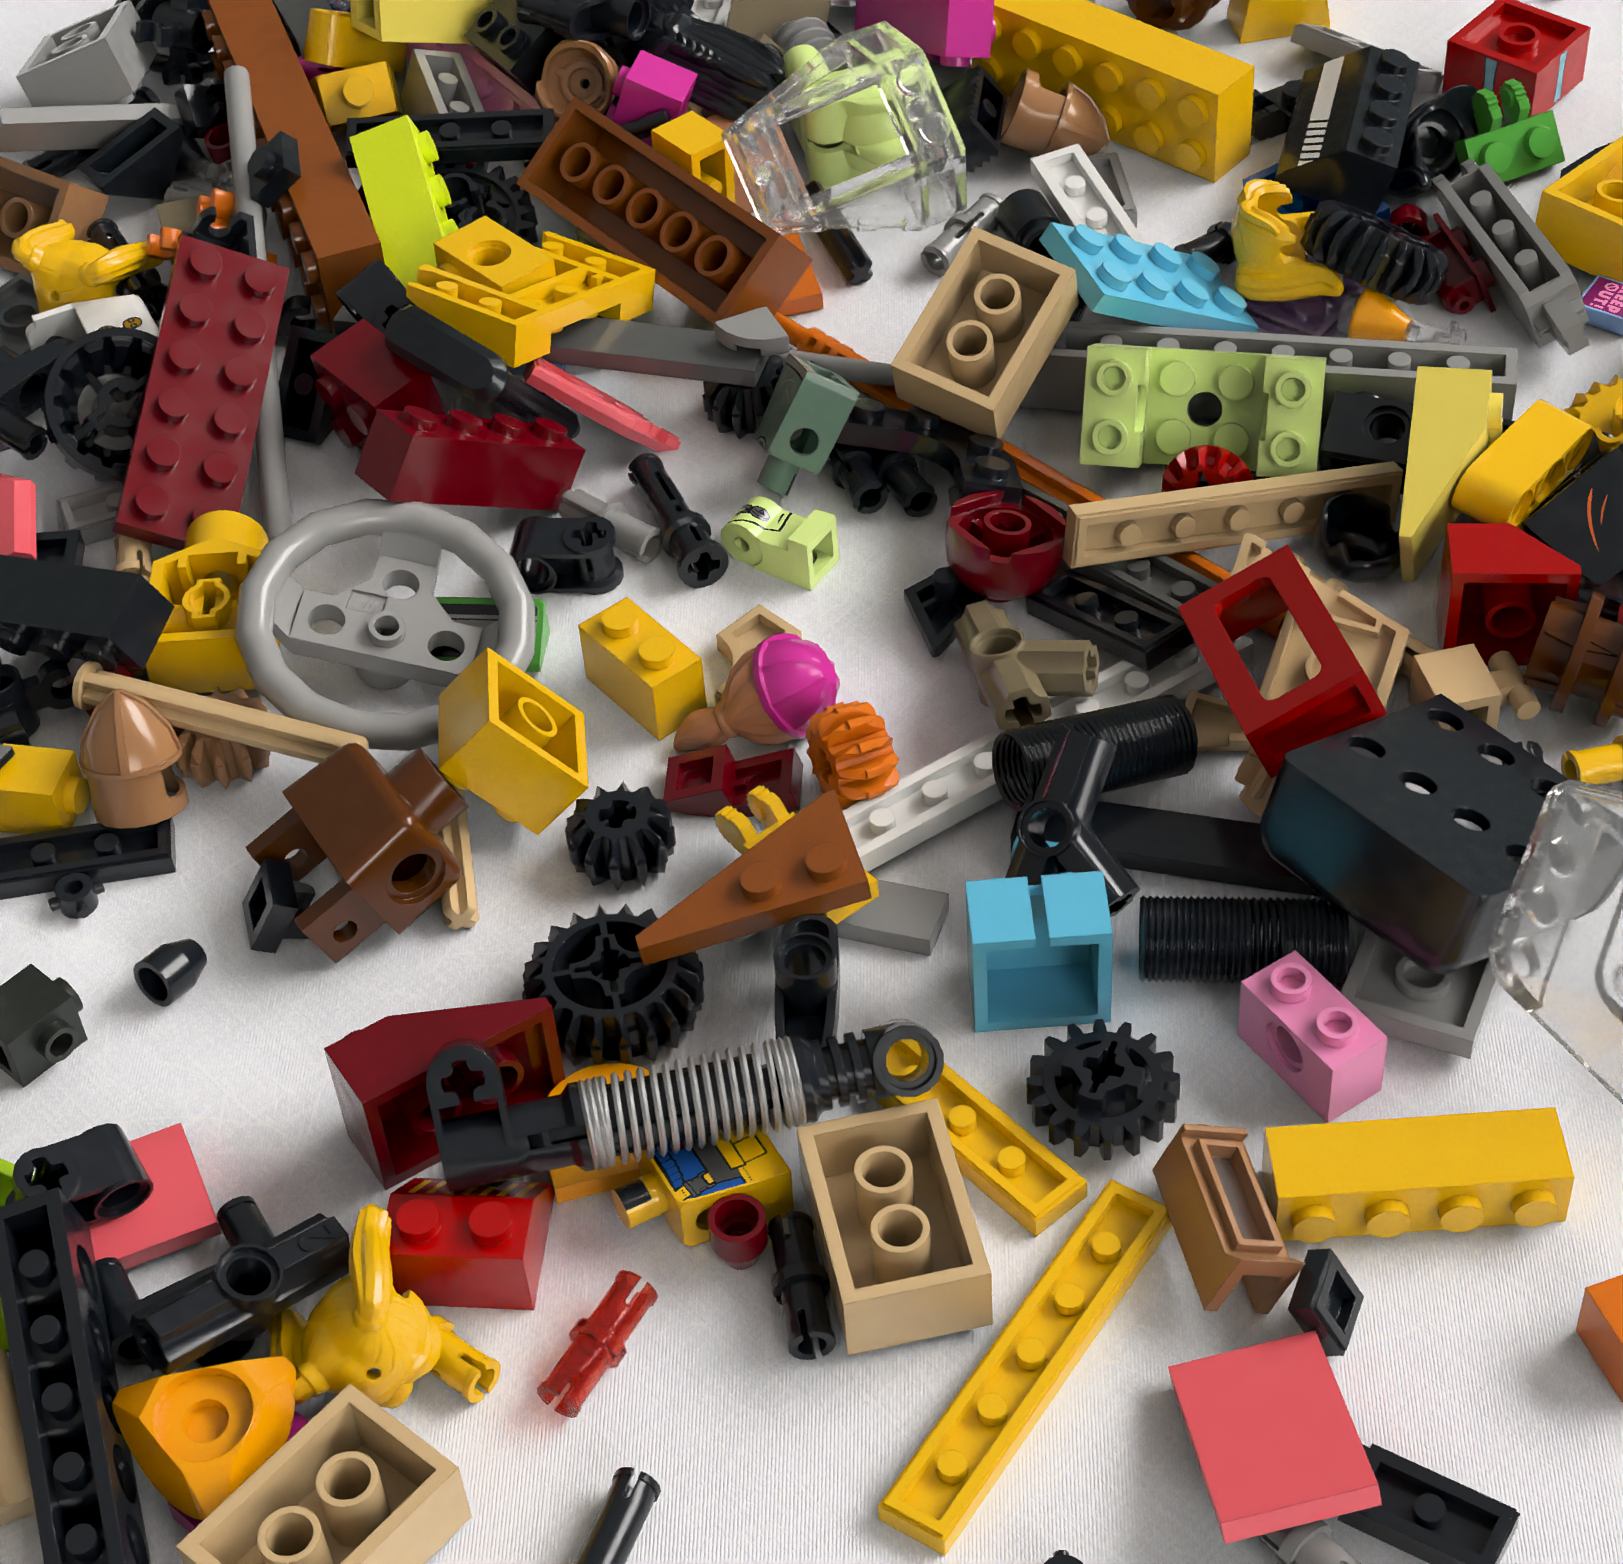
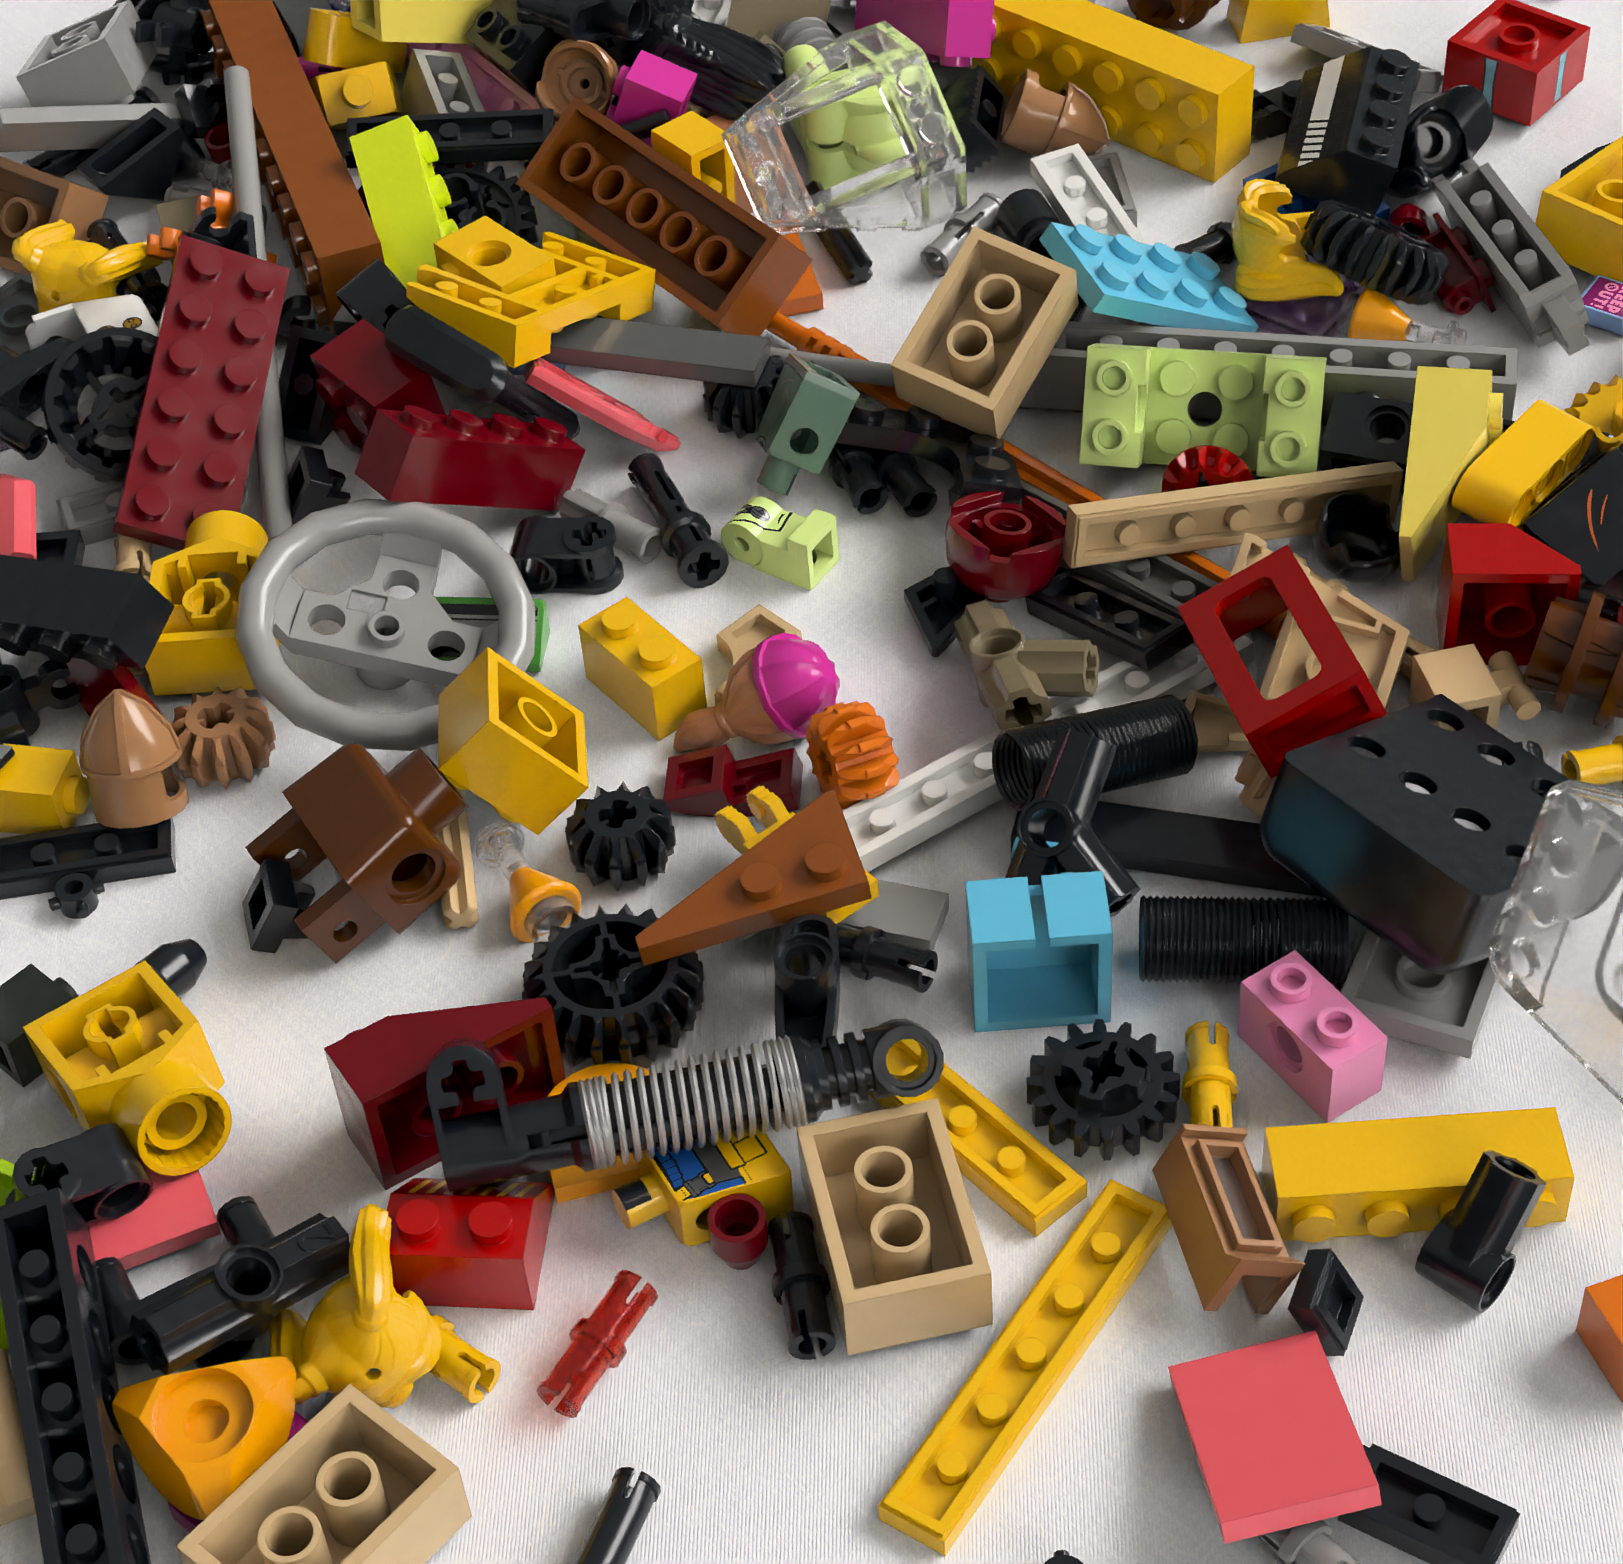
(137, 1062): none -> yellow brick
(216, 716): tan axle -> none
(273, 169): black plate -> none
(314, 484): none -> black tile
(534, 897): none -> piece
(753, 330): light grey tile -> none
(872, 954): none -> black pin
(1209, 1083): none -> yellow pin
(1474, 1245): none -> black piece
(1514, 148): bright green hinge -> none

